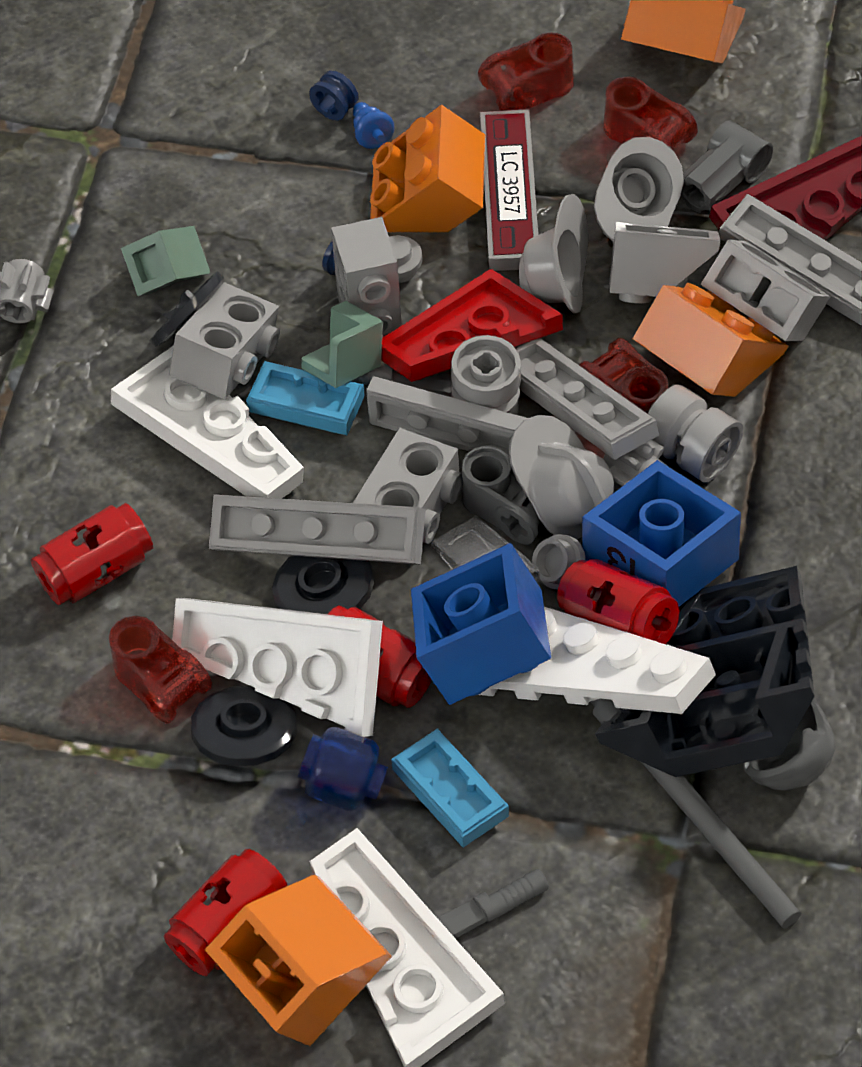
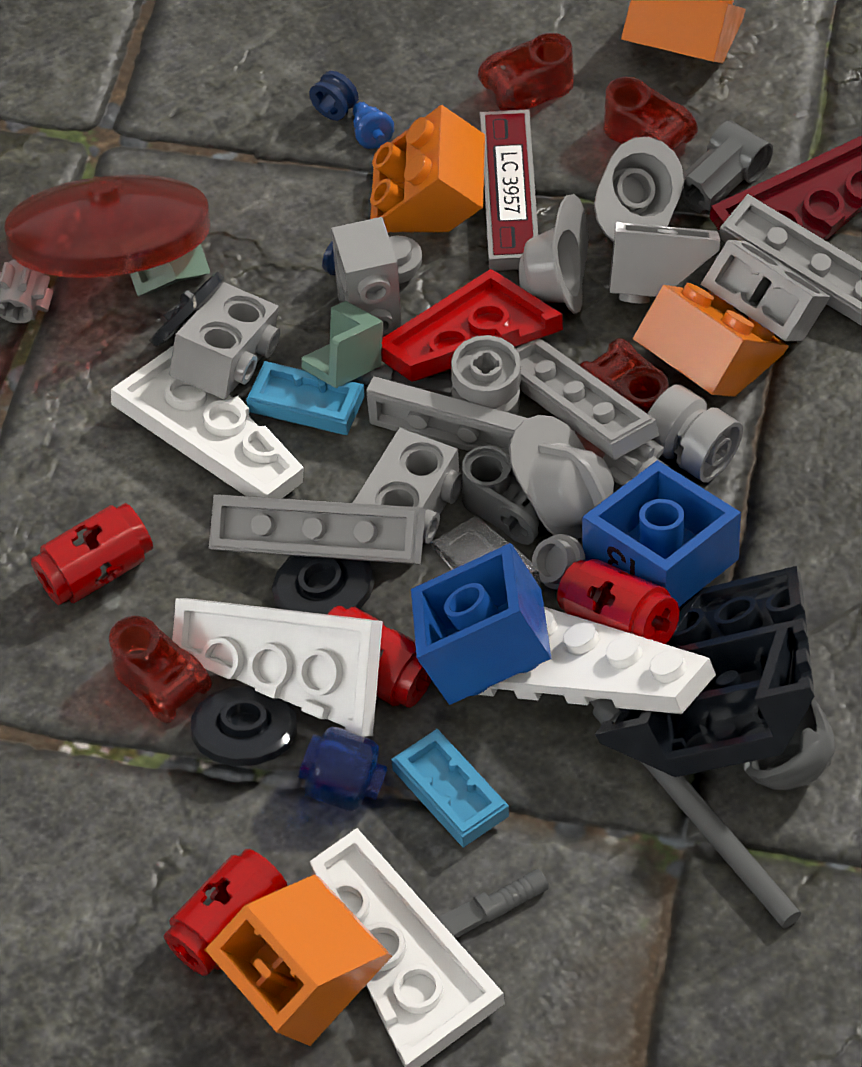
(107, 225): none -> clear red dish

